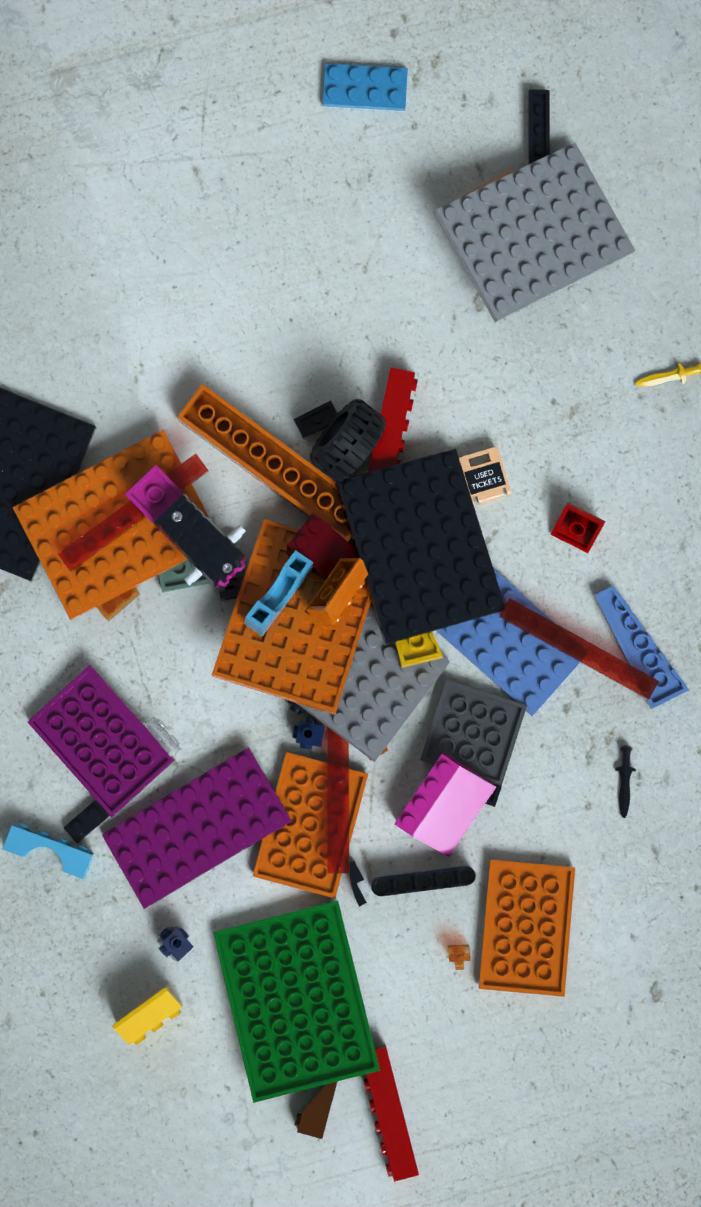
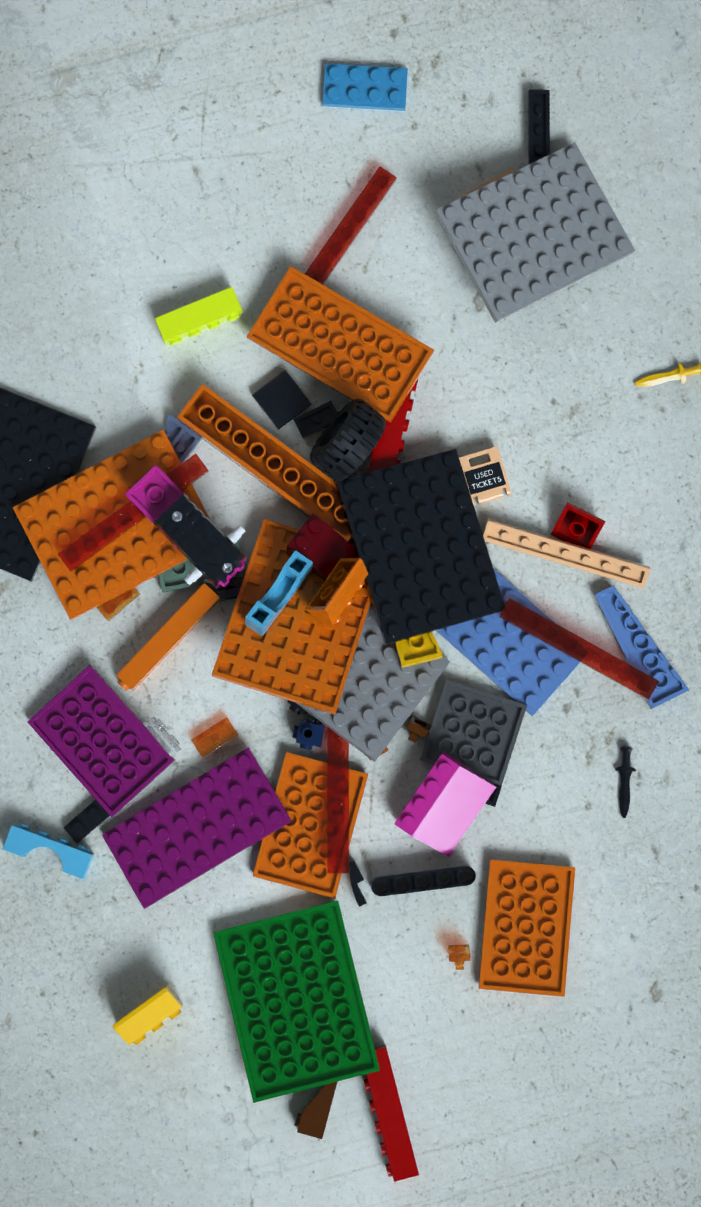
(167, 638): none -> orange brick
(181, 438): none -> sand blue wing
(181, 944): dark blue brick -> none
(199, 316): none -> neon yellow brick
(214, 737): none -> clear orange plate
(281, 399): none -> black slope
(340, 343): none -> orange plate
(351, 225): none -> clear red plate
(418, 728): none -> reddish brown tile
(566, 553): none -> light nougat plate

